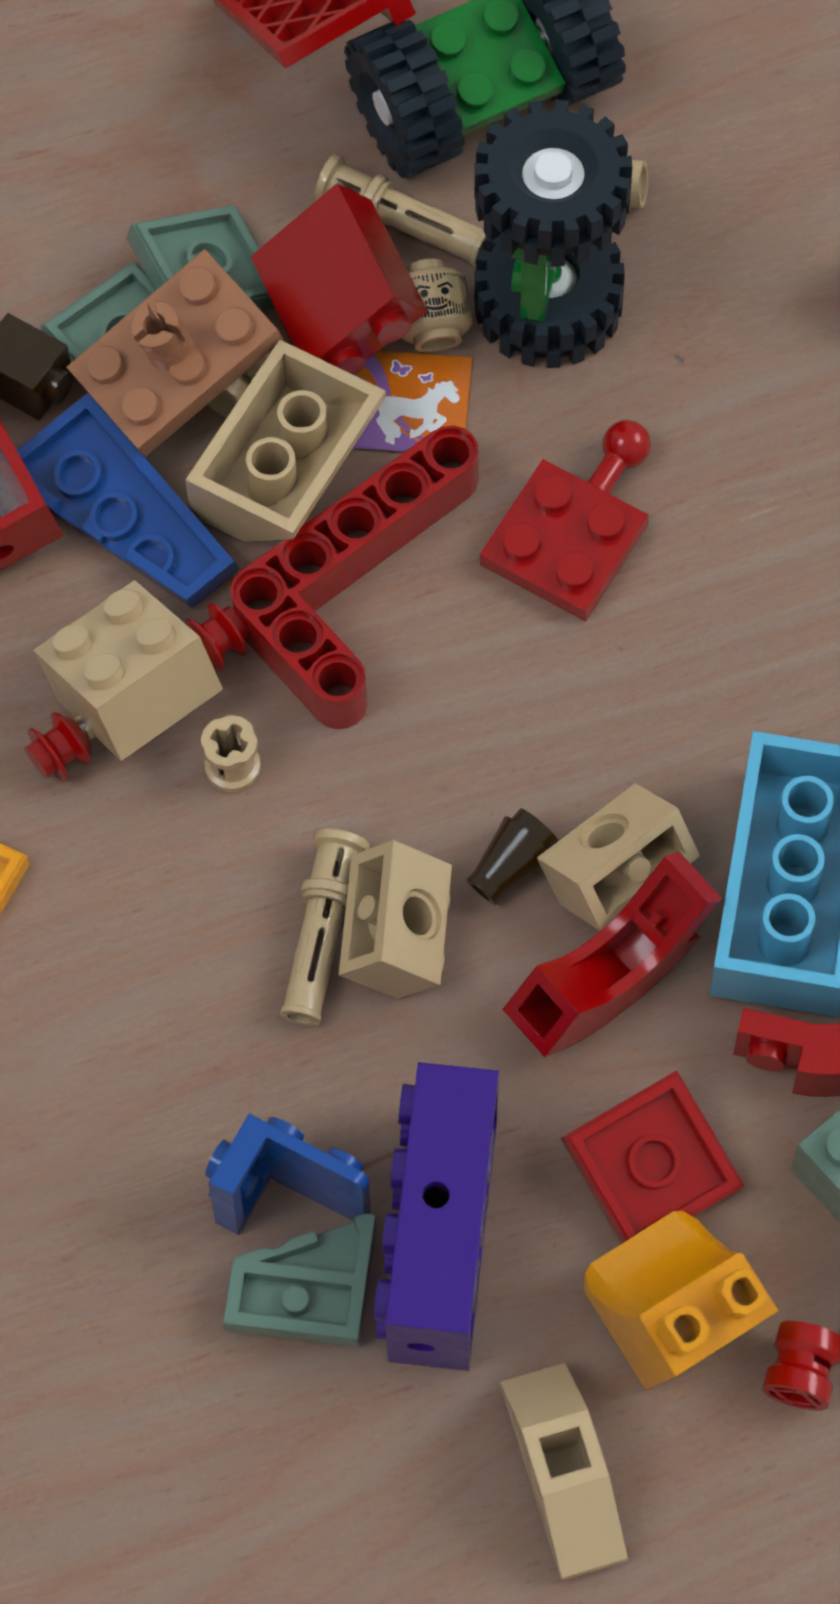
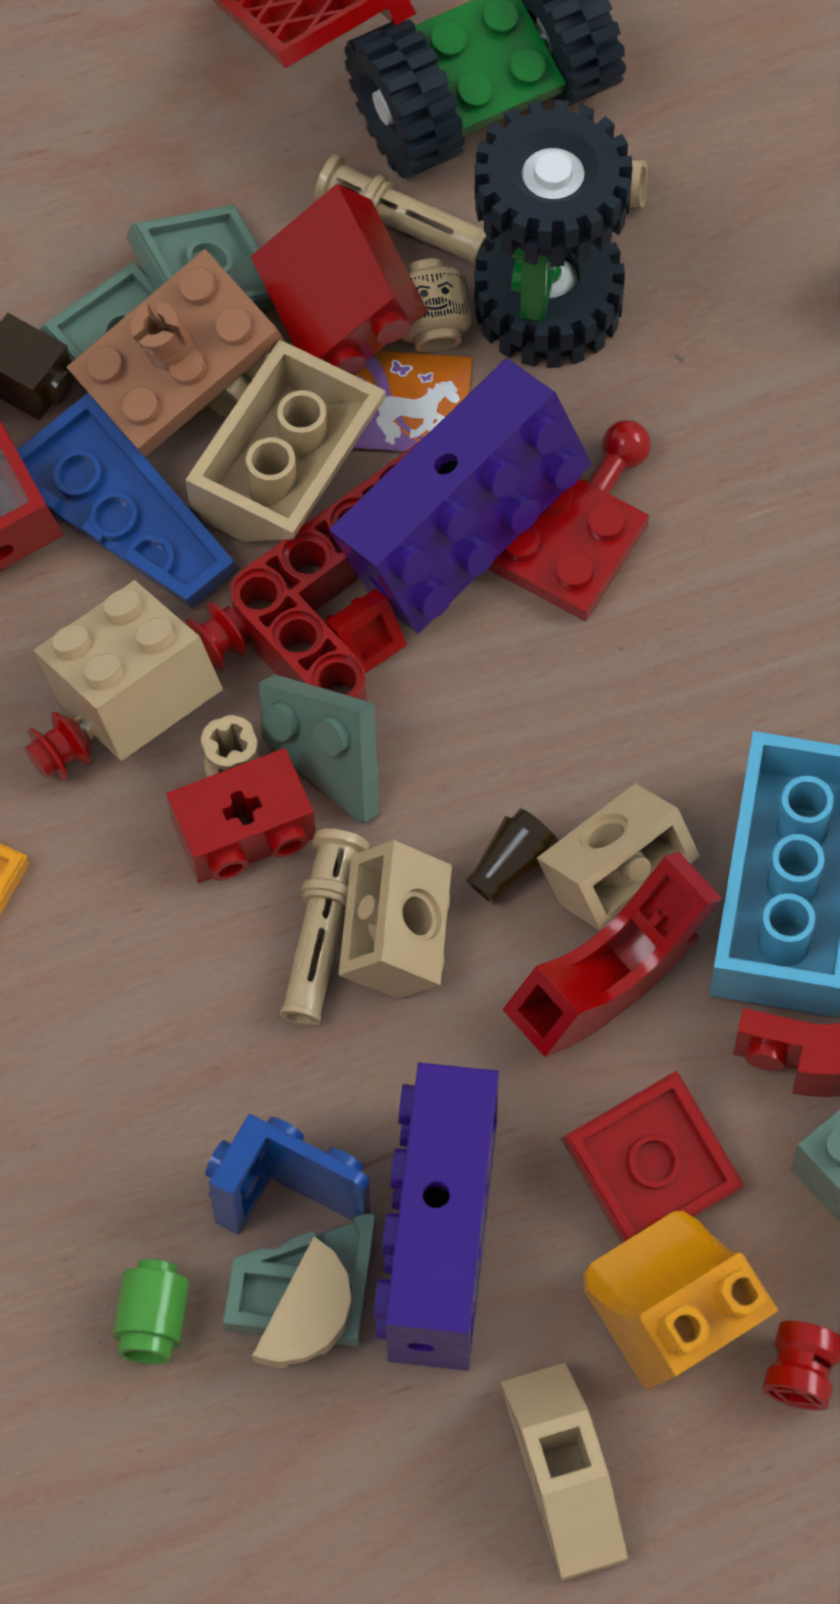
(150, 1312): none -> bright green brick
(260, 790): none -> red brick
(310, 1312): none -> tan tile
(326, 739): none -> sand green wing
(369, 629): none -> red tile
(462, 494): none -> dark purple brick

